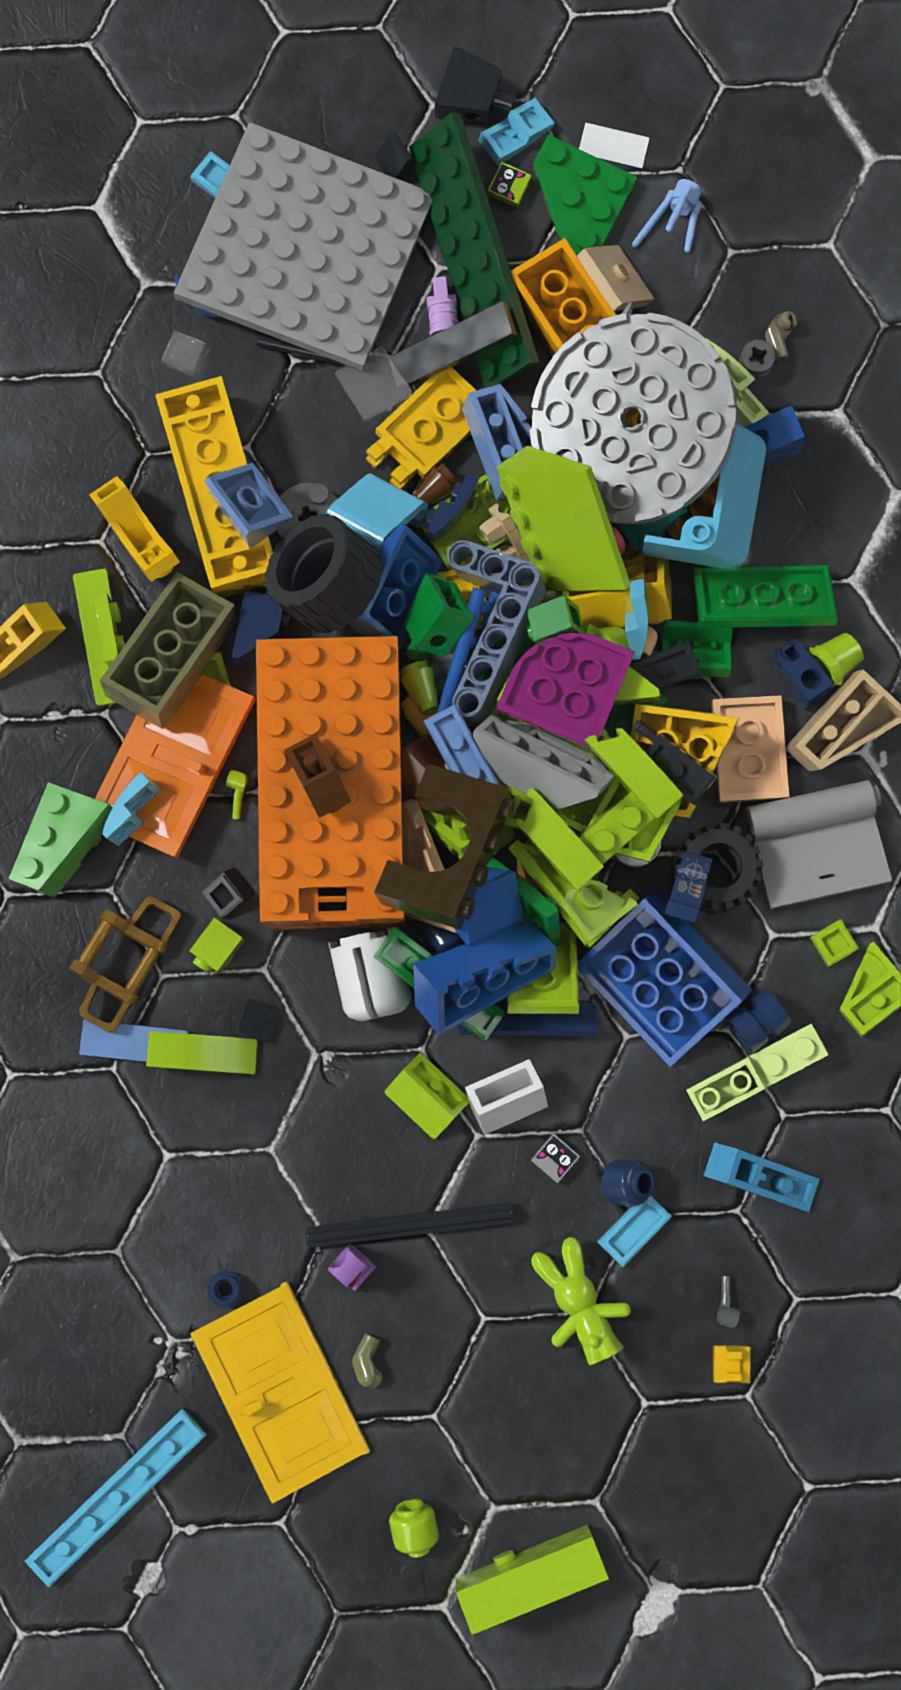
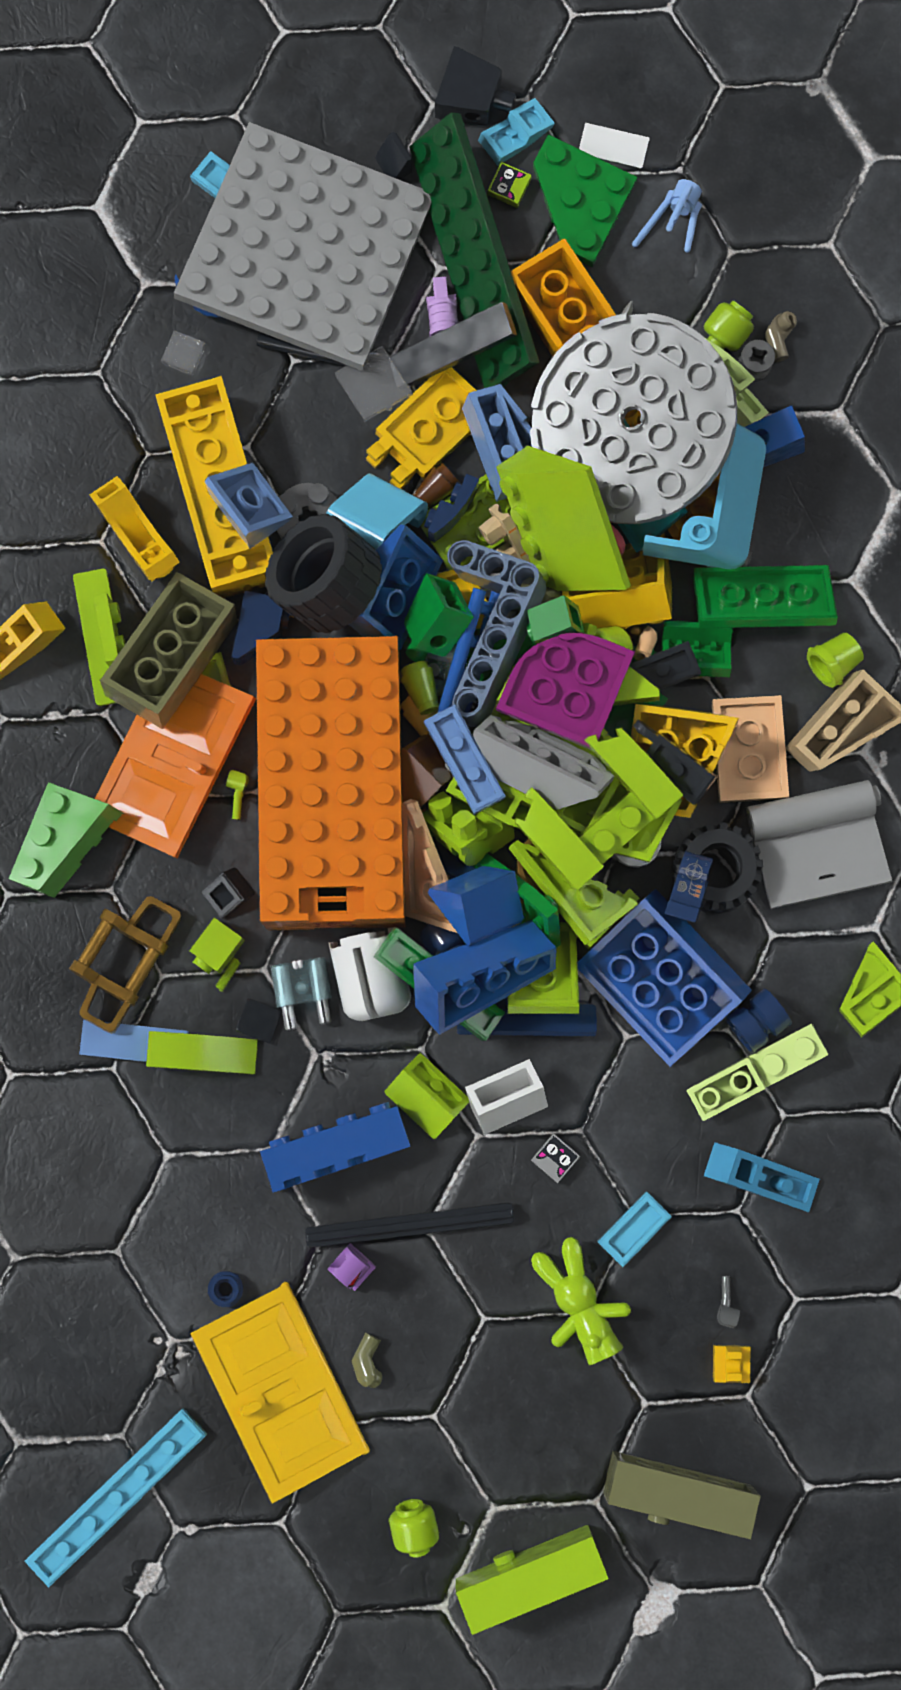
(123, 817): medium azure slope -> none
(228, 974): none -> lime leg
(301, 984): none -> clear light blue piece
(317, 776): reddish brown slope -> none
(335, 1148): none -> blue wedge
(450, 893): dark brown arch -> none
(615, 277): tan plate -> none
(627, 1182): dark blue head -> none
(637, 621): medium azure slope -> none
(681, 1495): none -> olive brick
(729, 326): none -> lime head
(802, 673): dark blue leg -> none
(834, 942): lime tile -> none

